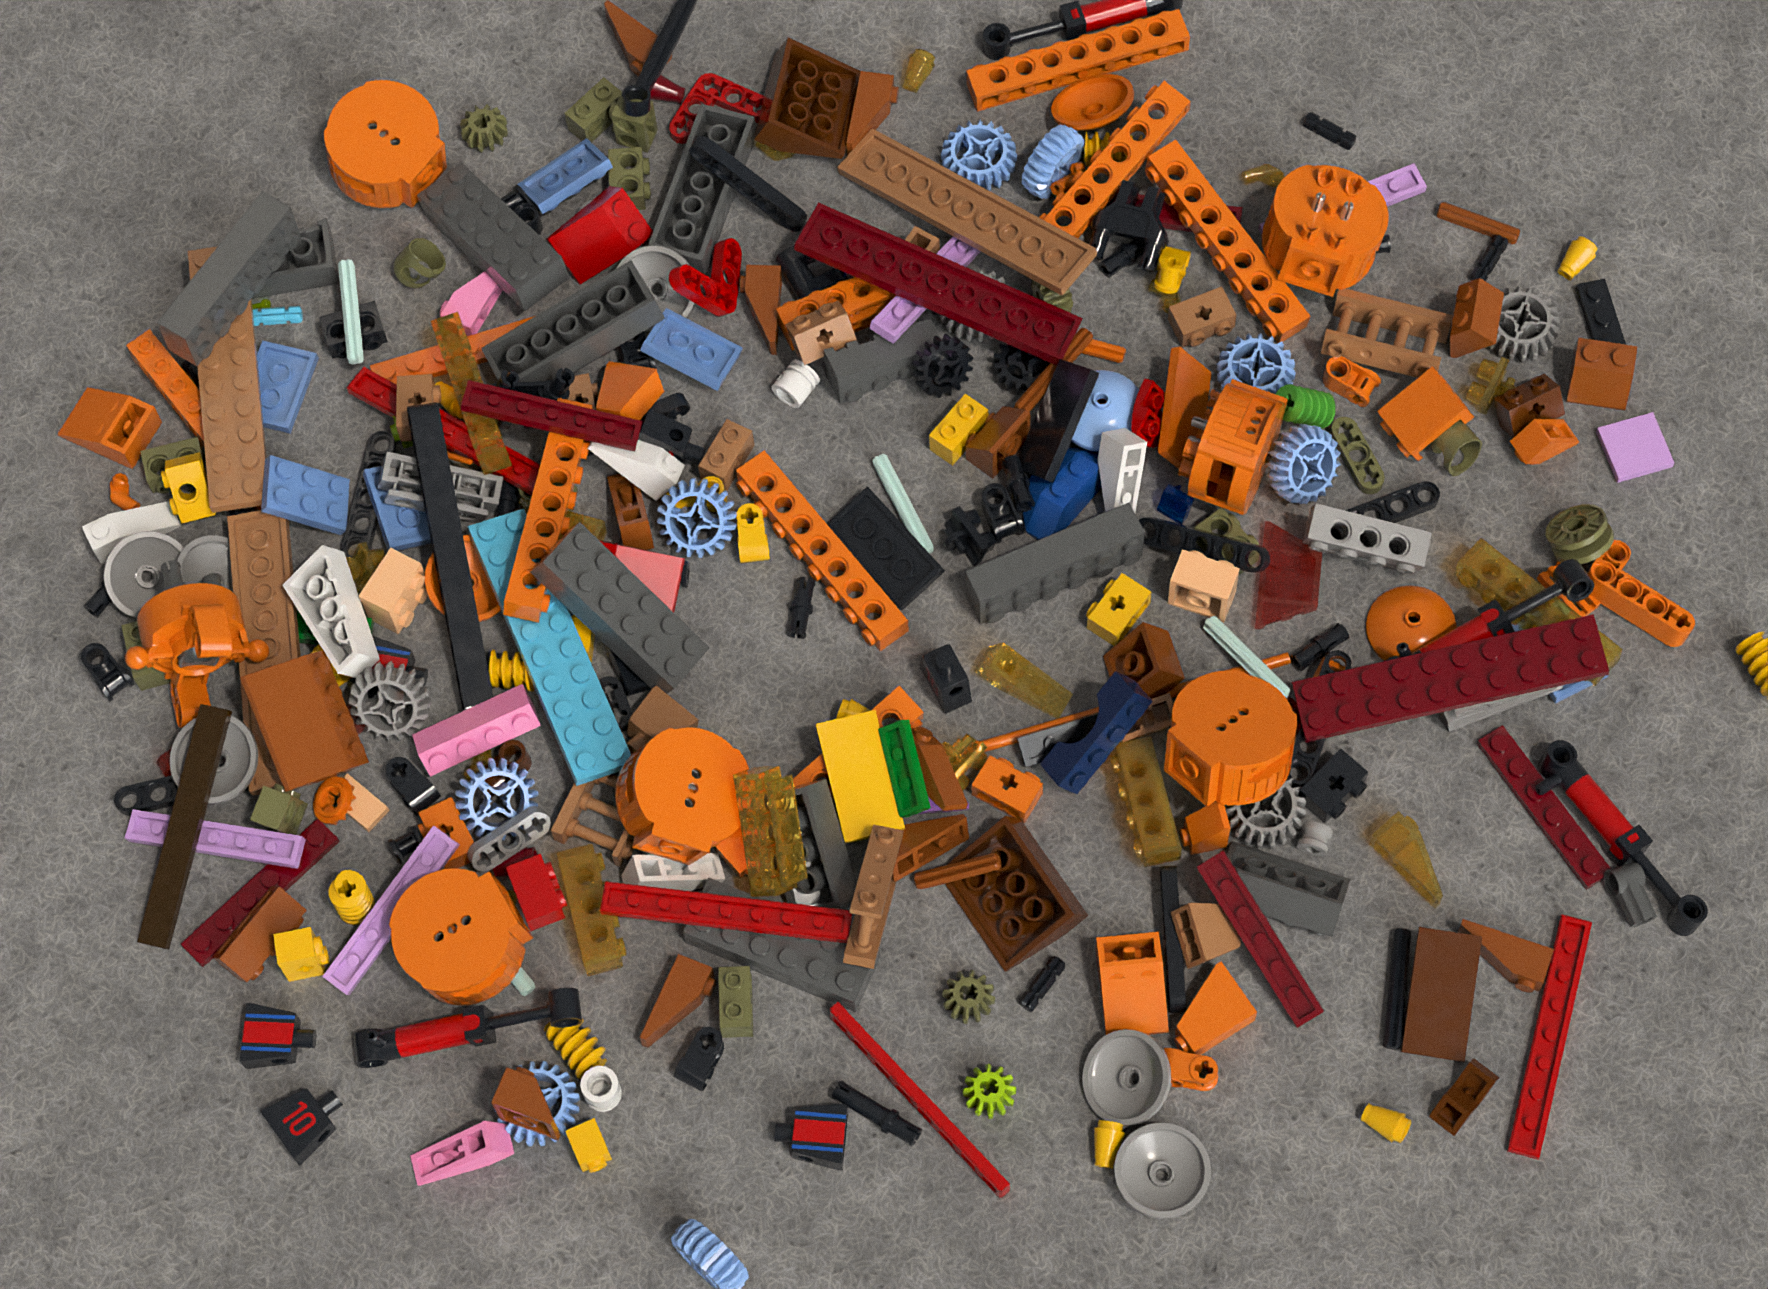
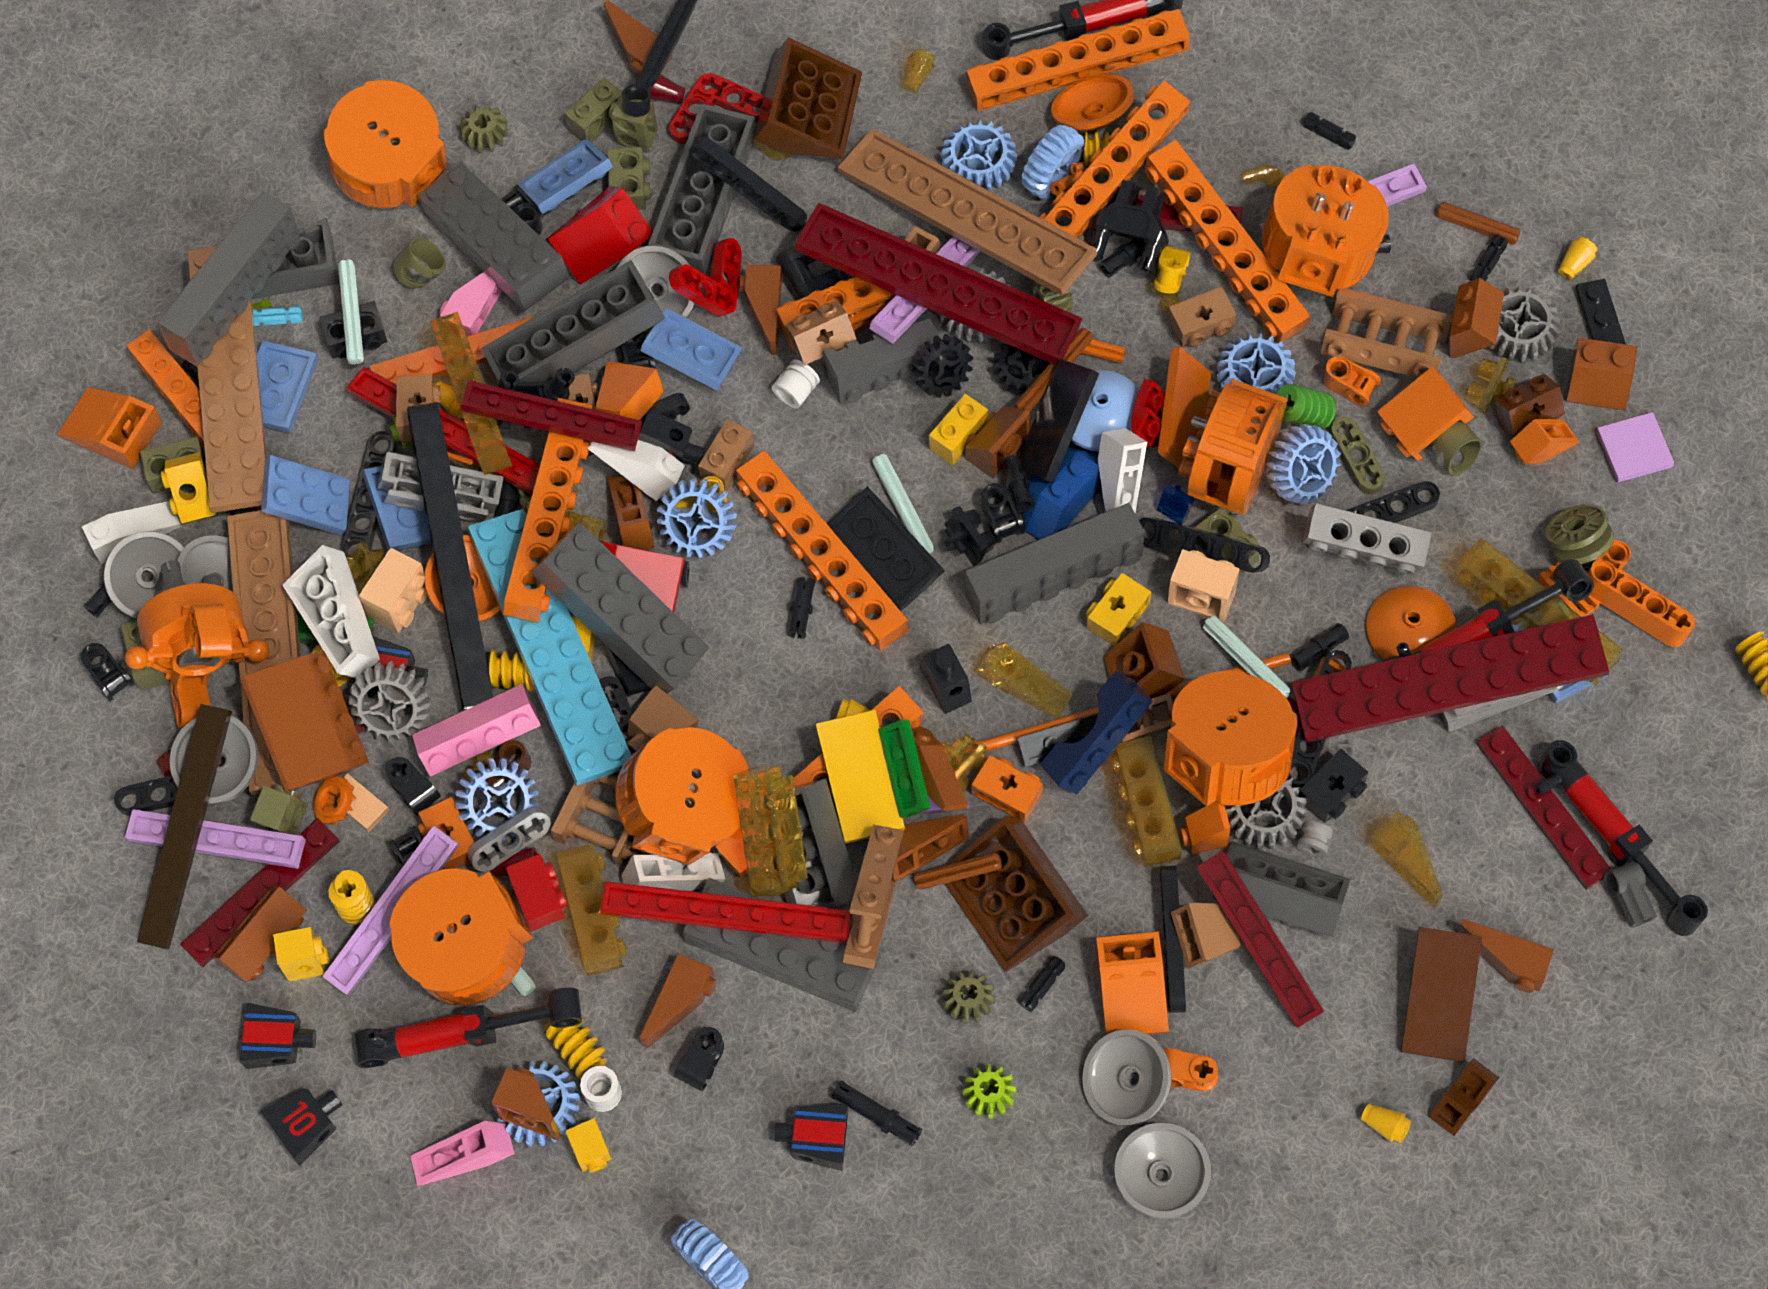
(120, 493): orange arm -> none
(735, 1001): olive brick -> none
(751, 537): yellow piece -> none
(871, 105): dark orange slope -> none
(919, 1100): red tile -> none
(1107, 1141): yellow cone -> none
(1214, 1013): orange slope -> none
(1290, 580): clear red wing -> none
(1397, 989): black axle -> none
(1549, 1037): red tile -> none

